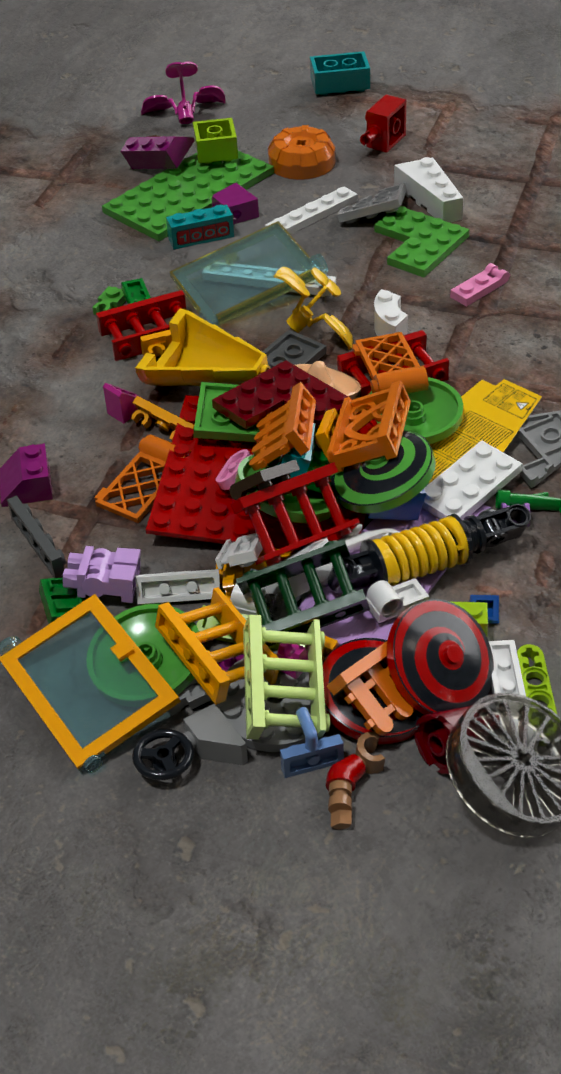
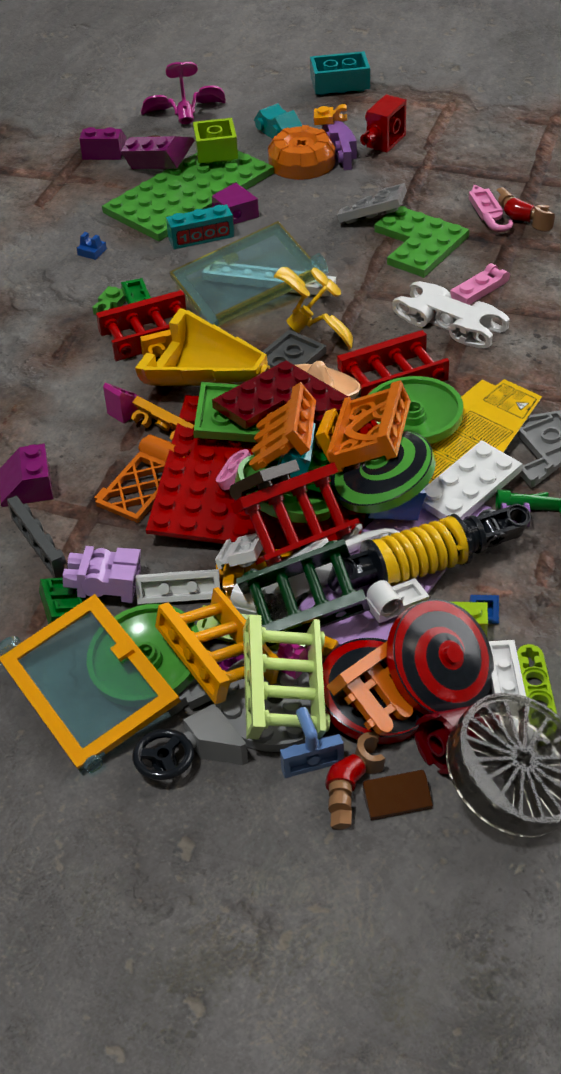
(91, 247): none -> blue tile
(102, 143): none -> magenta slope
(274, 119): none -> teal brick
(316, 210): white plate -> none
(327, 115): none -> light orange plate
(344, 142): none -> medium lavender slope
(388, 314): white brick -> none
(397, 794): none -> reddish brown slope
(413, 378): orange piece -> none
(430, 188): white wedge -> none
(461, 319): none -> white piece
(488, 208): none -> bright pink plate
(522, 211): none -> piece

